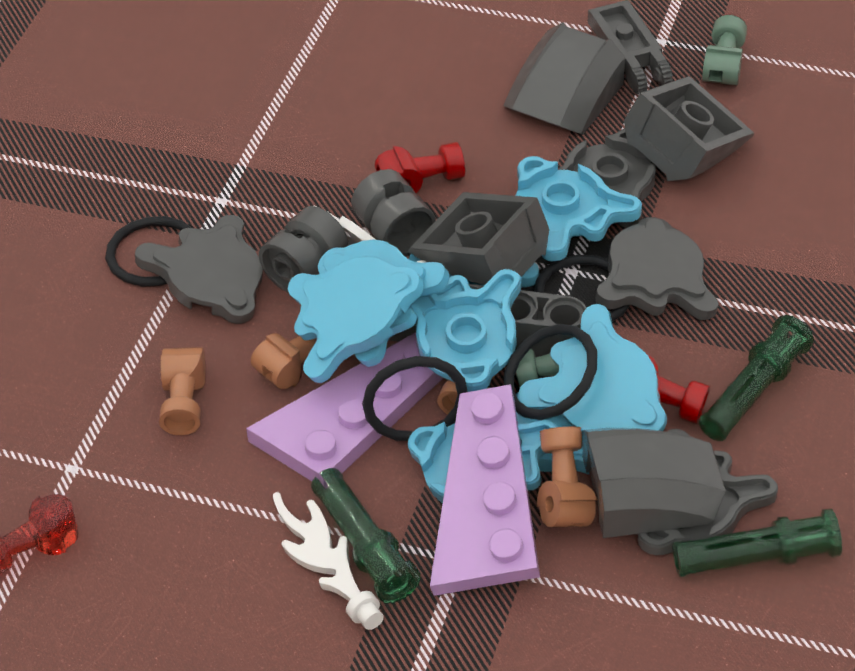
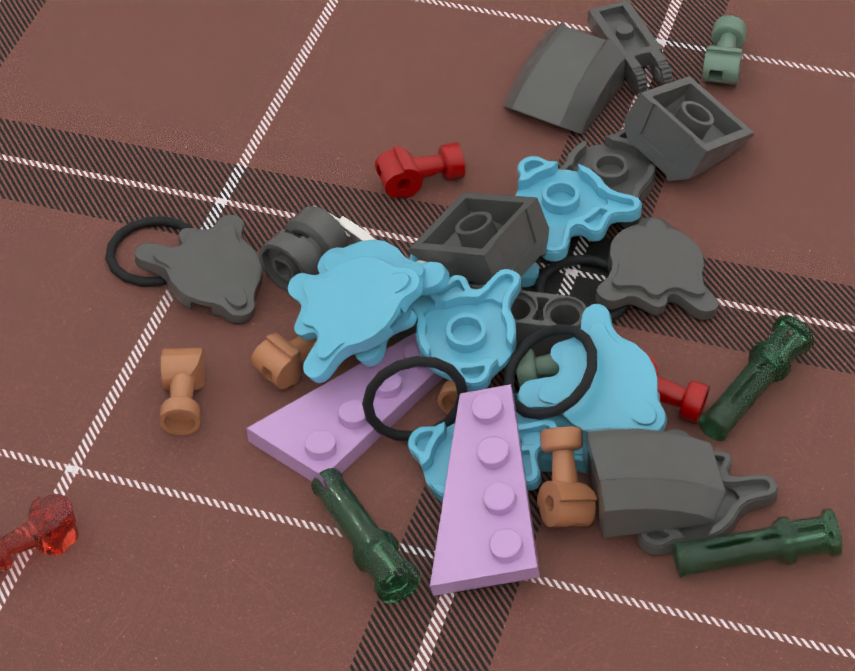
(318, 556): white piece -> none
(391, 209): dark grey wheel -> none

